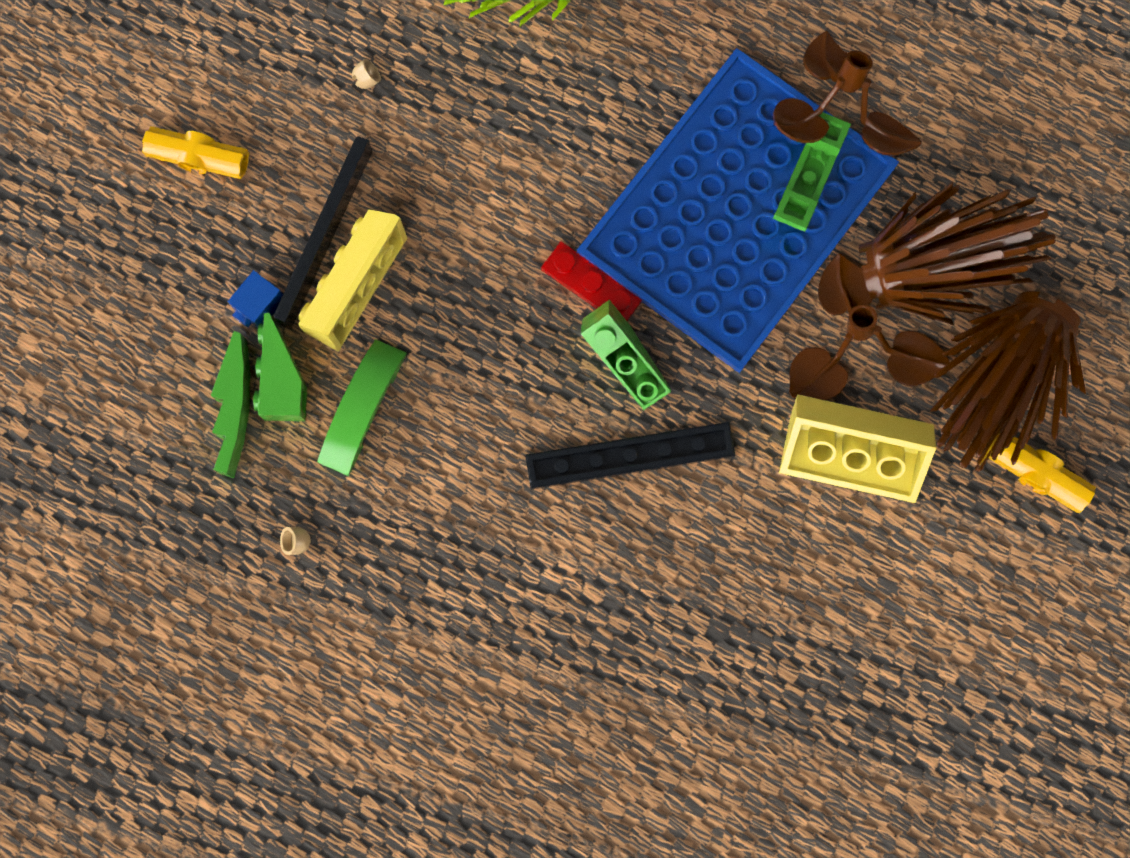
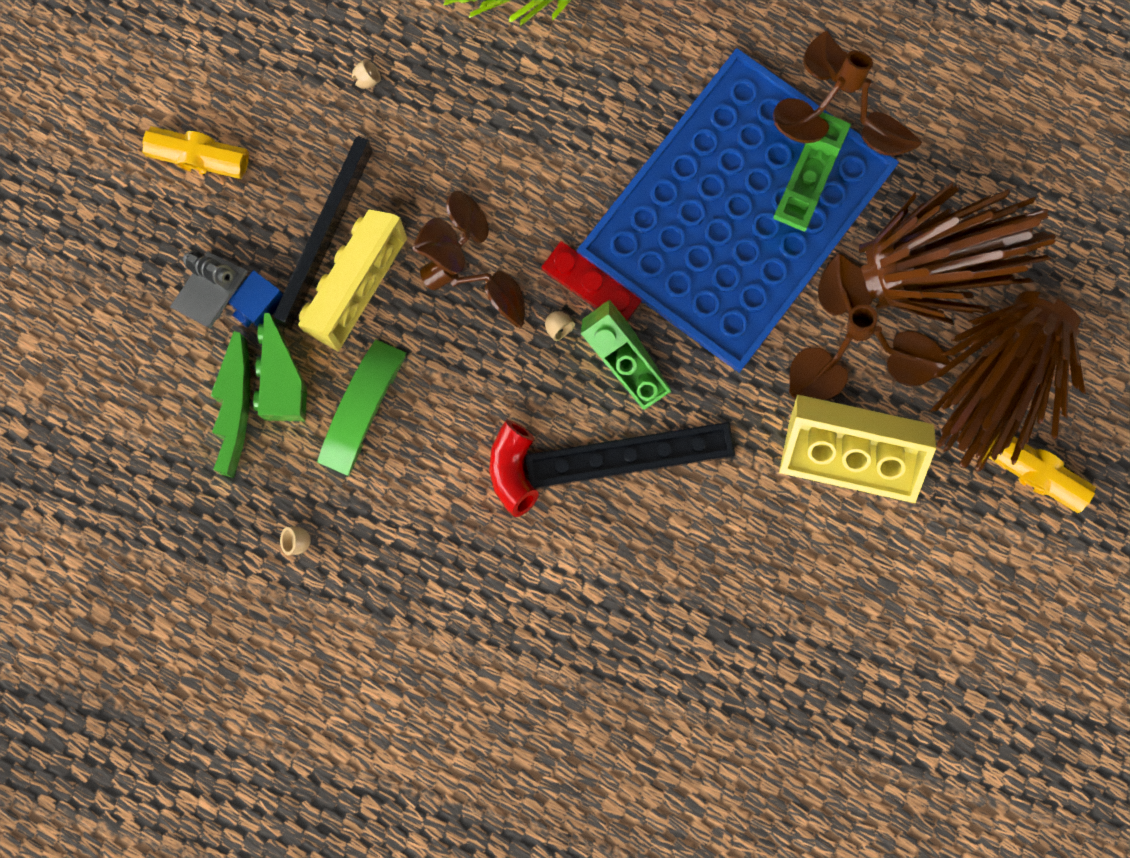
(208, 287): none -> dark grey hinge
(440, 244): none -> reddish brown plant
(508, 471): none -> red cylinder
(555, 322): none -> tan hinge

